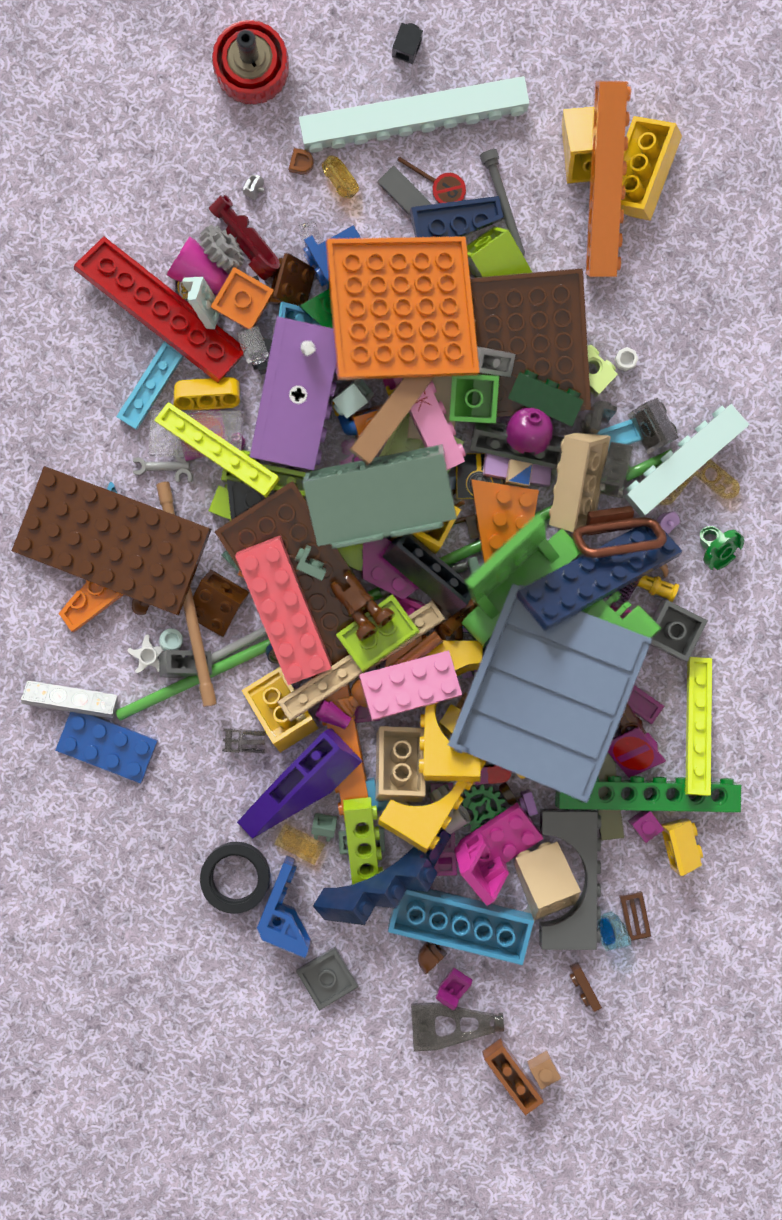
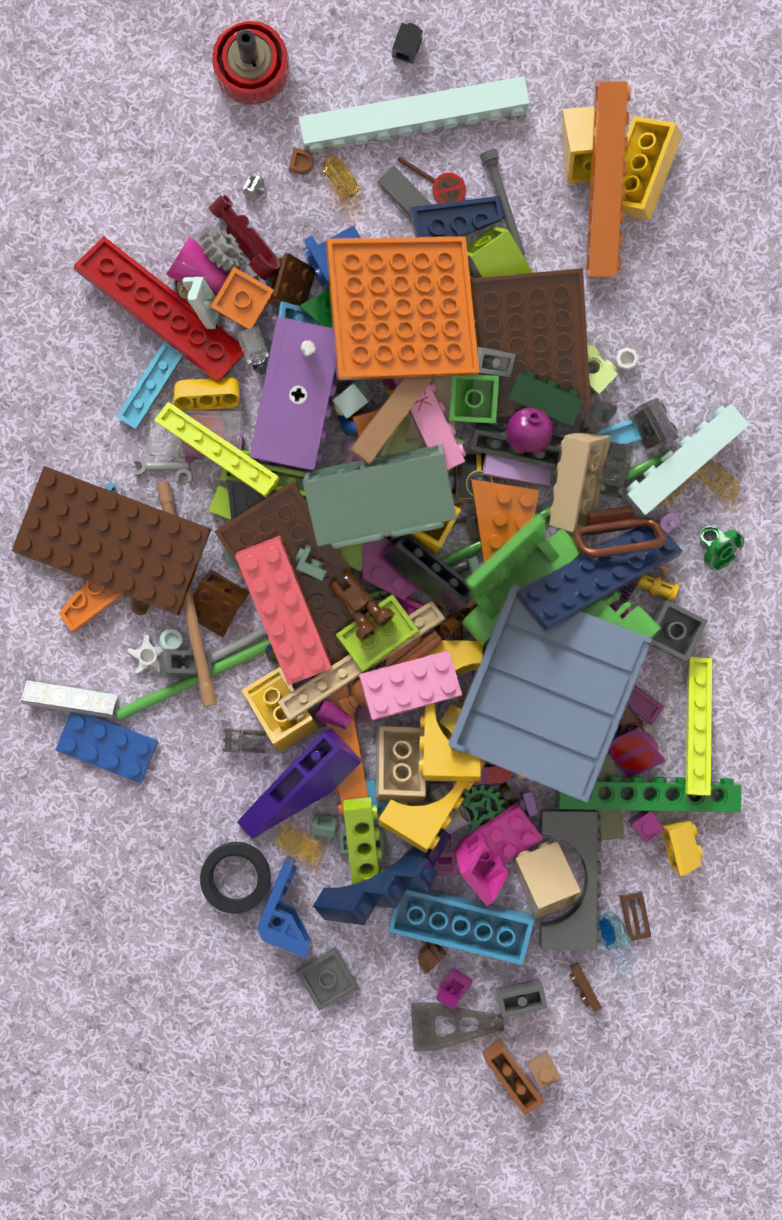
(519, 473): tan tile -> none
(521, 998): none -> dark grey brick

